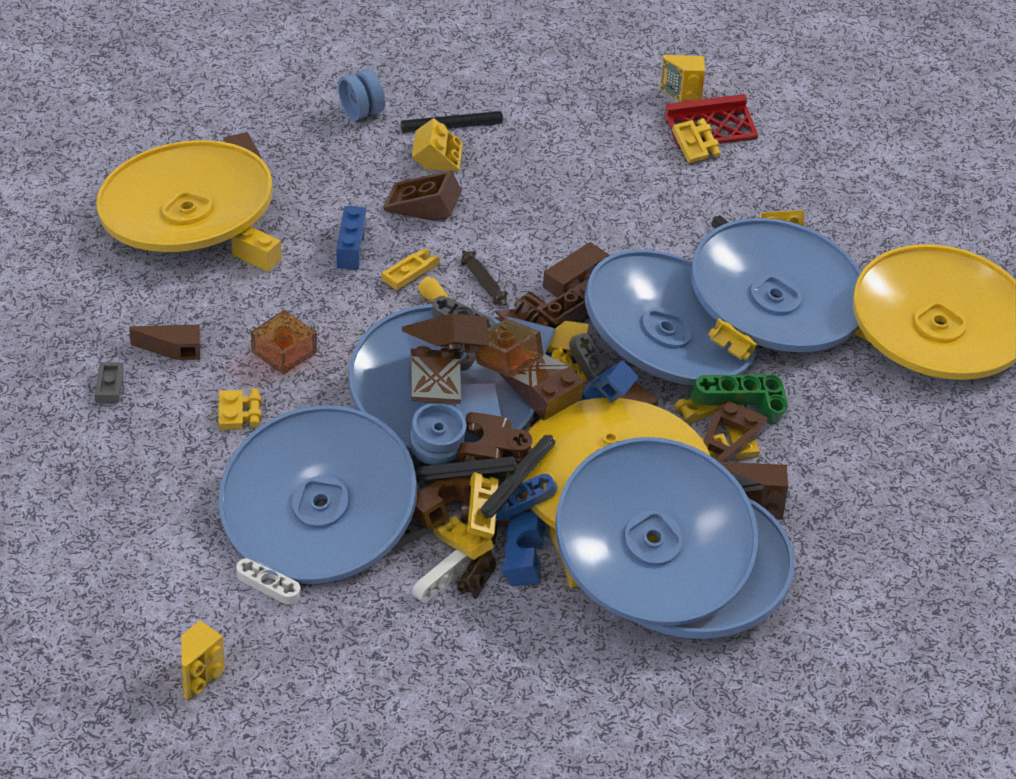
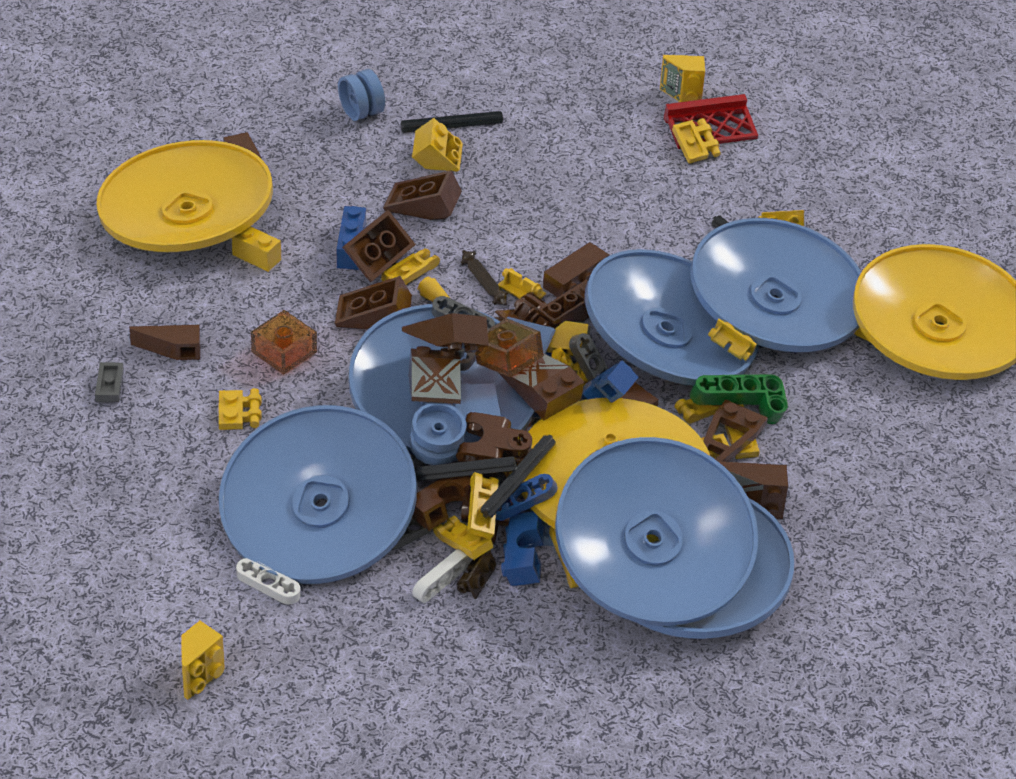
(372, 303): none -> reddish brown slope
(378, 245): none -> reddish brown slope
(517, 286): none -> yellow hinge

